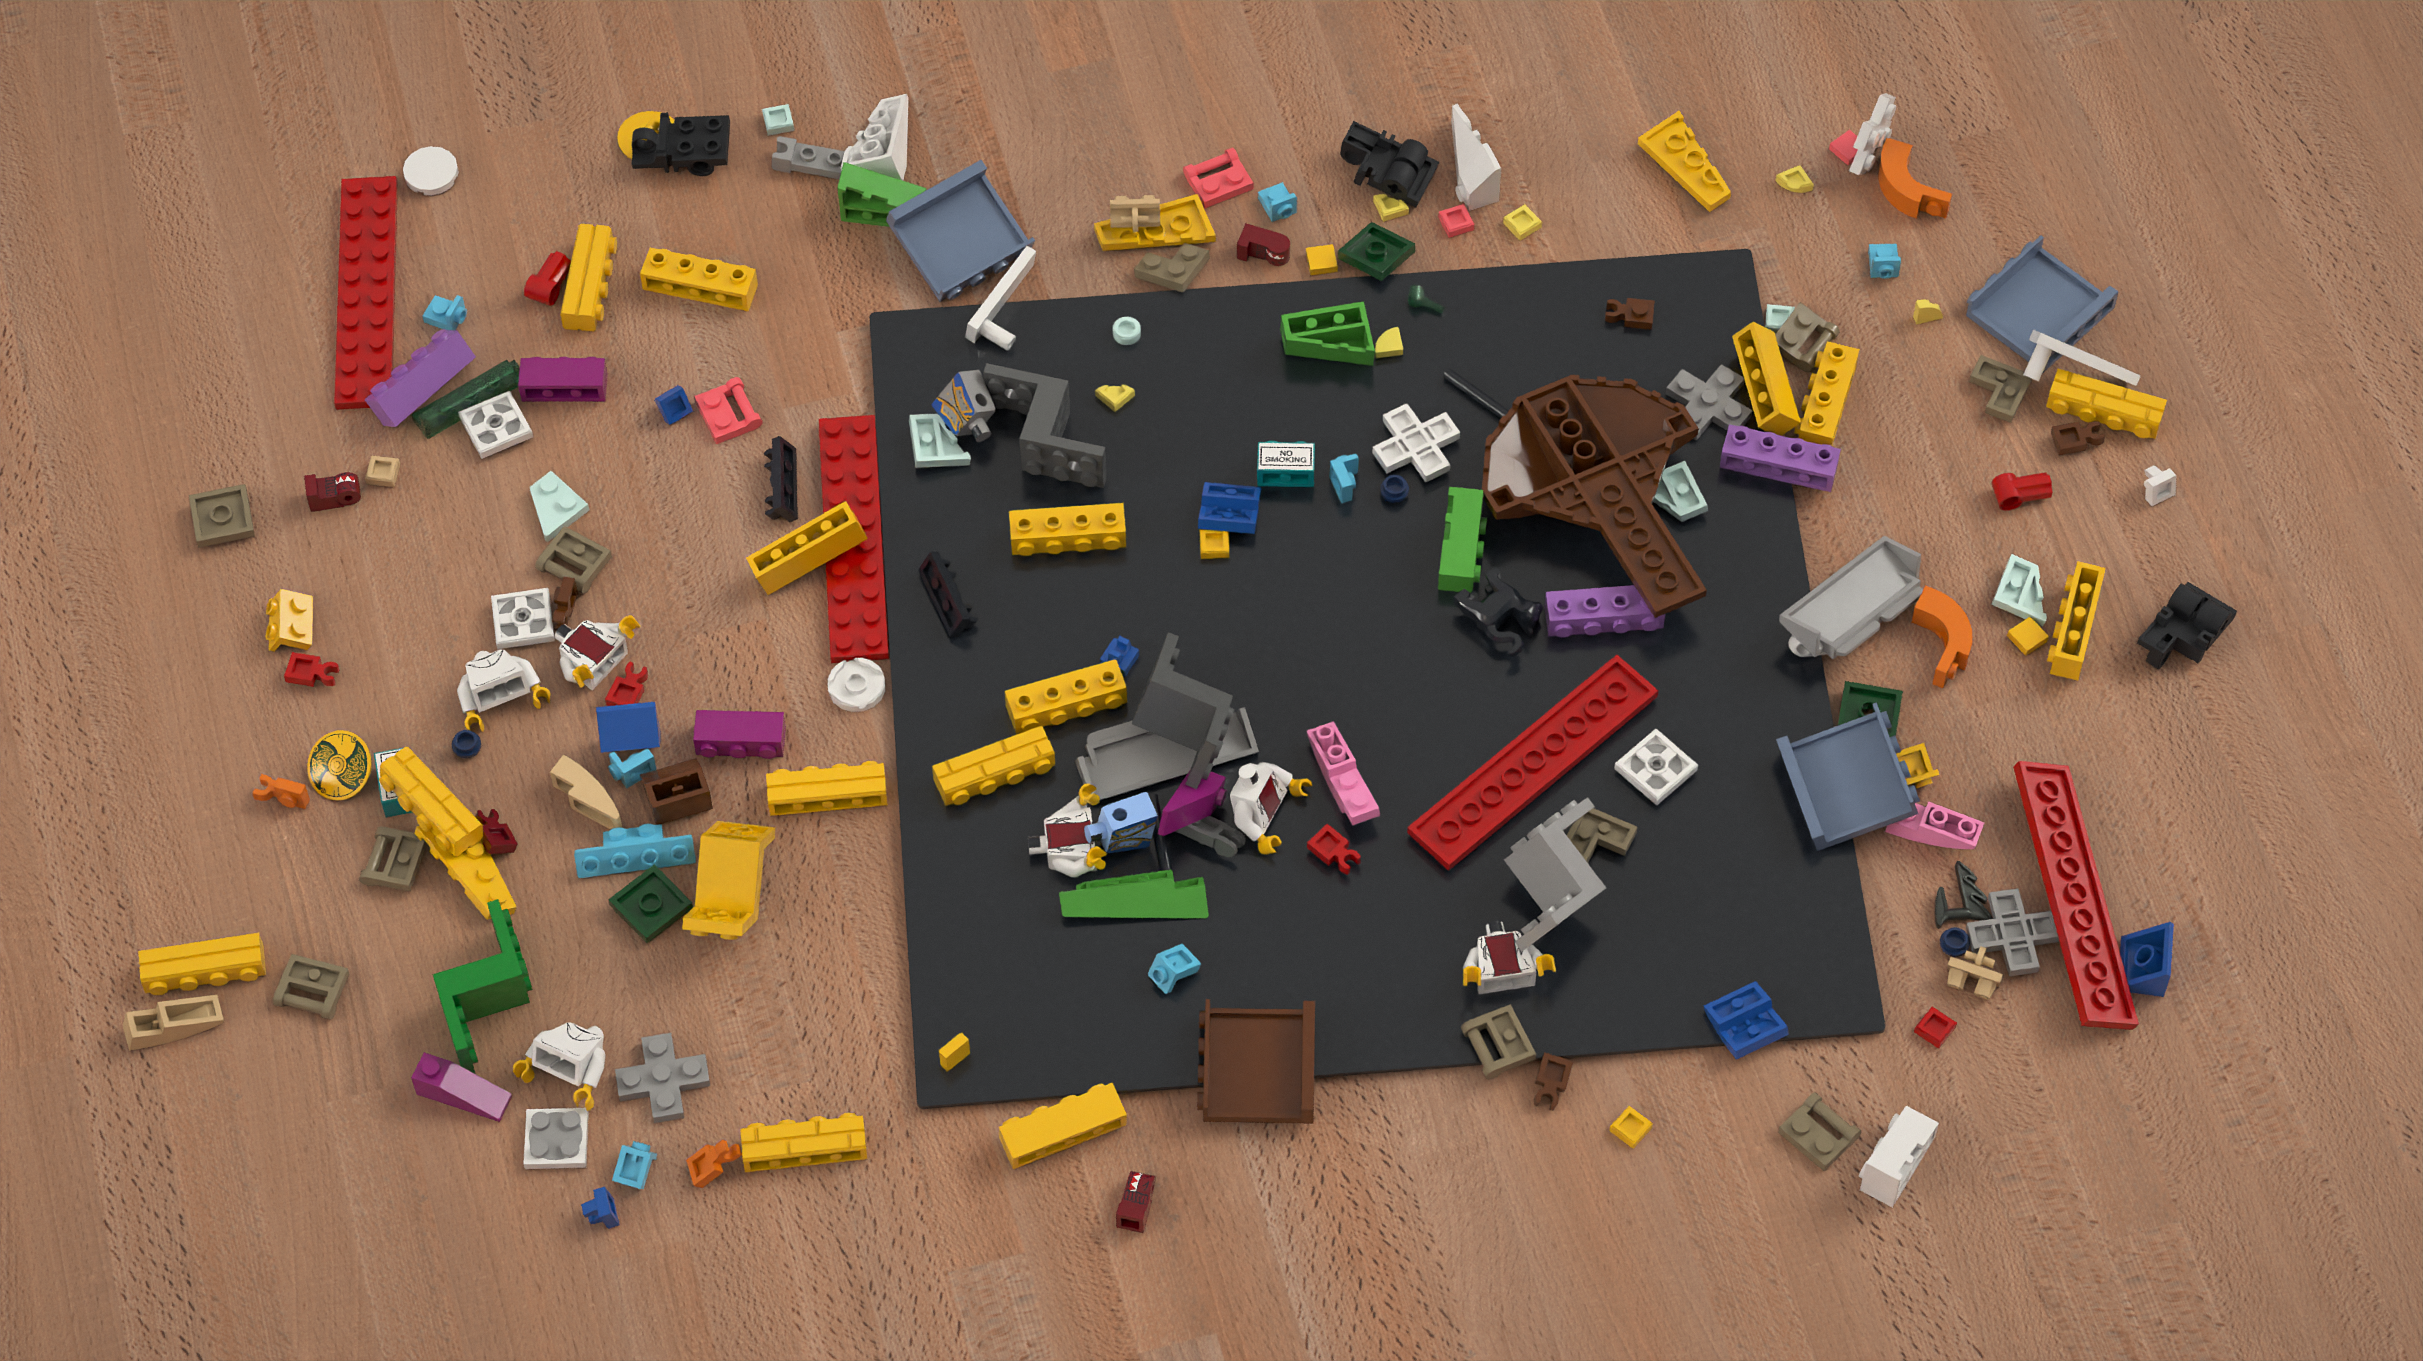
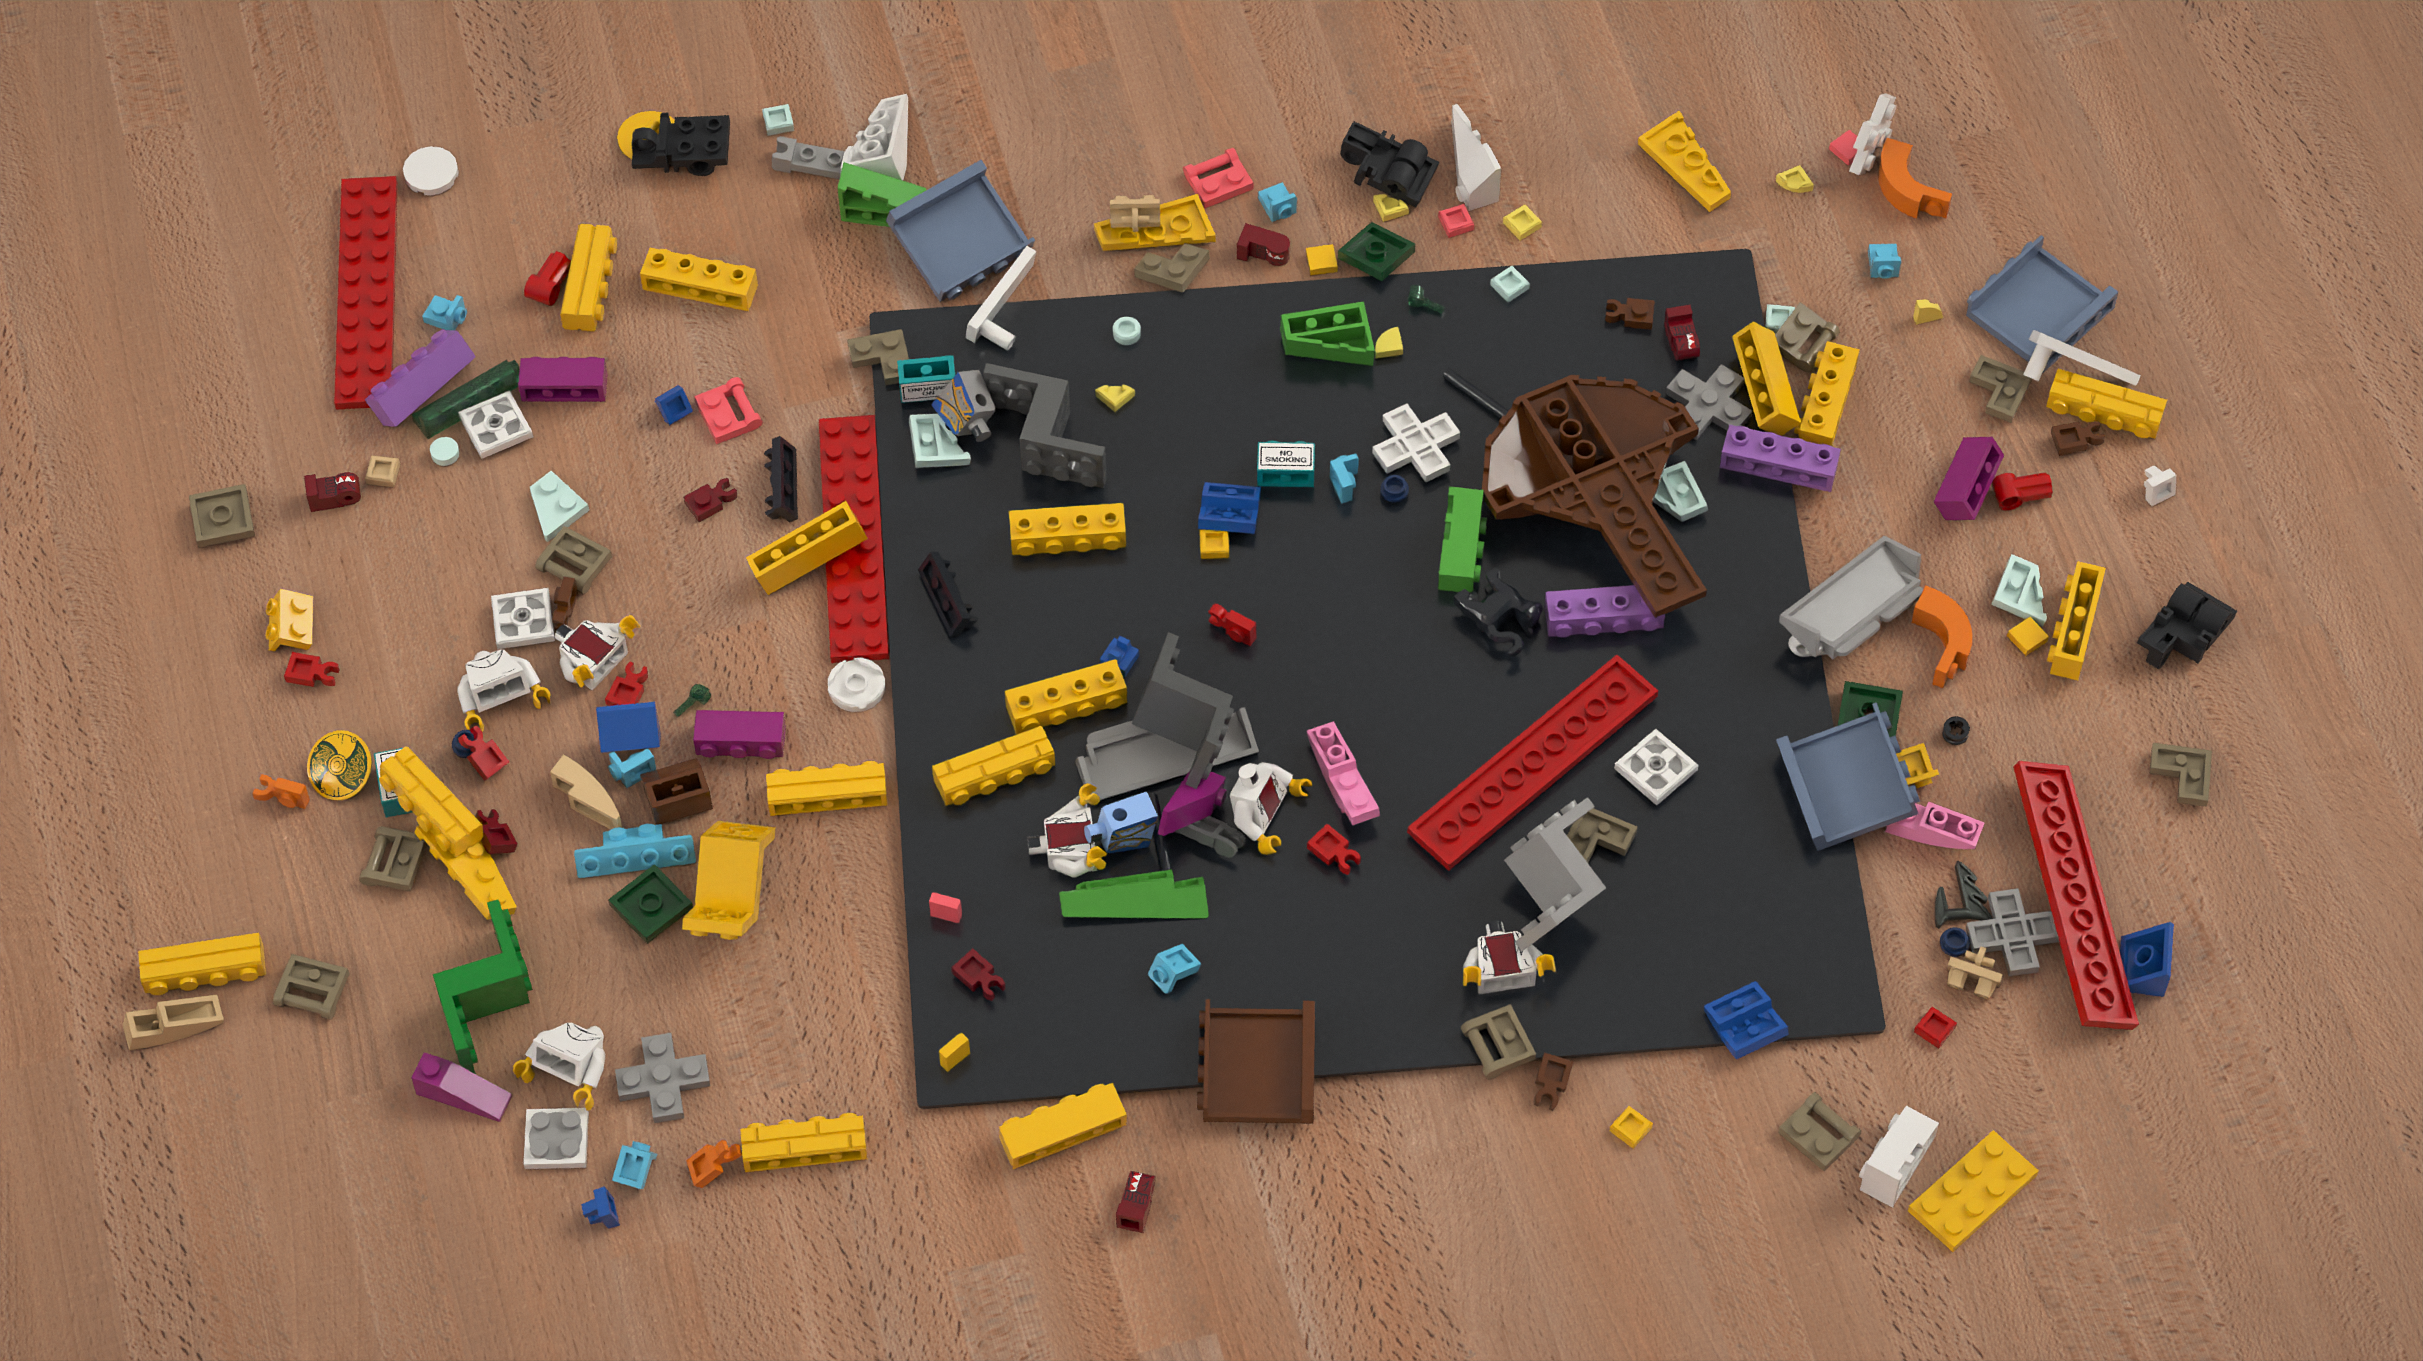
(444, 451): none -> light aqua tile
(486, 756): none -> red plate
(697, 693): none -> clear green hand
(707, 501): none -> dark red plate
(879, 348): none -> dark tan plate
(924, 377): none -> teal brick
(945, 907): none -> coral tile
(976, 972): none -> dark red plate
(1236, 625): none -> red plate
(1510, 284): none -> light aqua tile
(1681, 332): none -> dark red leg
(1956, 722): none -> black bush
(1968, 478): none -> magenta brick
(1973, 1190): none -> yellow plate
(2188, 764): none -> dark tan plate

